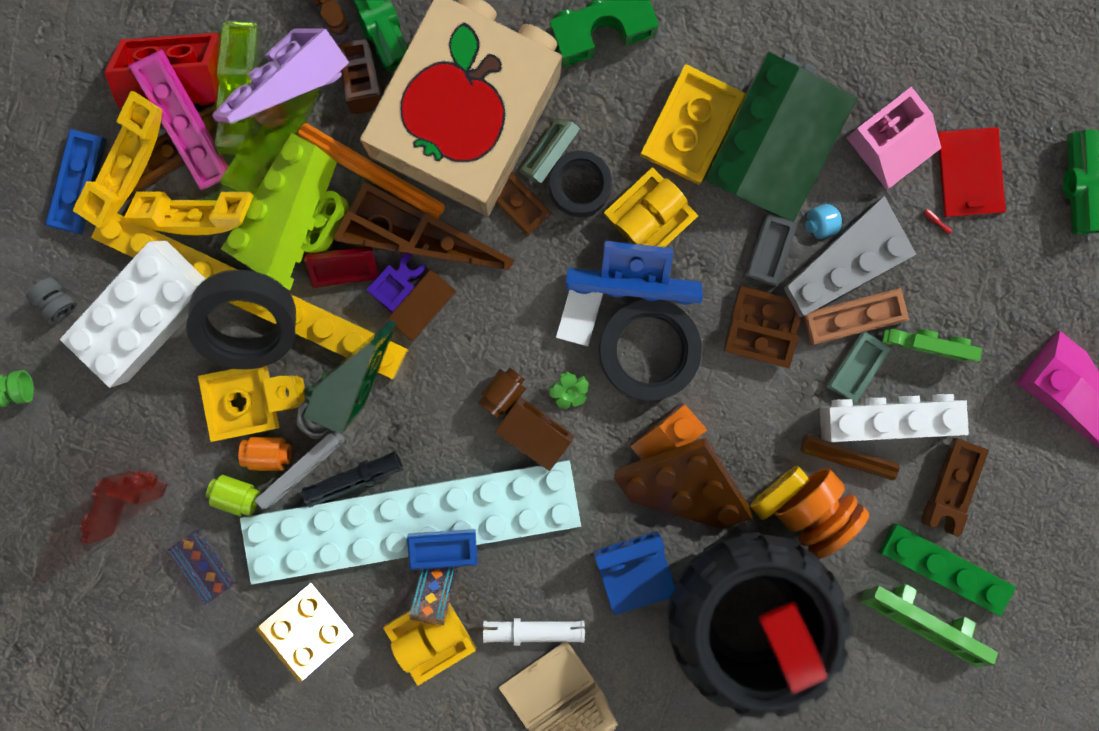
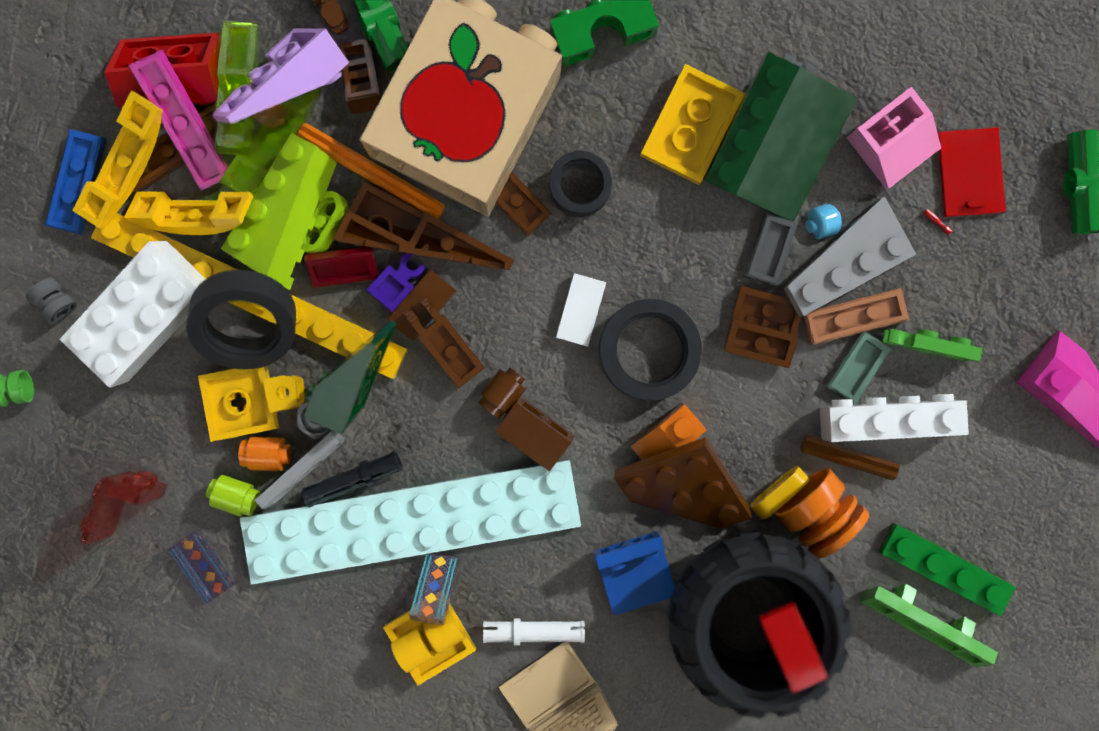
(304, 632): plate -> none
(442, 549): blue tile -> none
(445, 345): none -> reddish brown hinge
(549, 150): sand green tile -> none
(569, 390): bright green plant -> none
(635, 272): blue bracket -> none
(651, 211): yellow plate -> none
(955, 486): reddish brown plate -> none

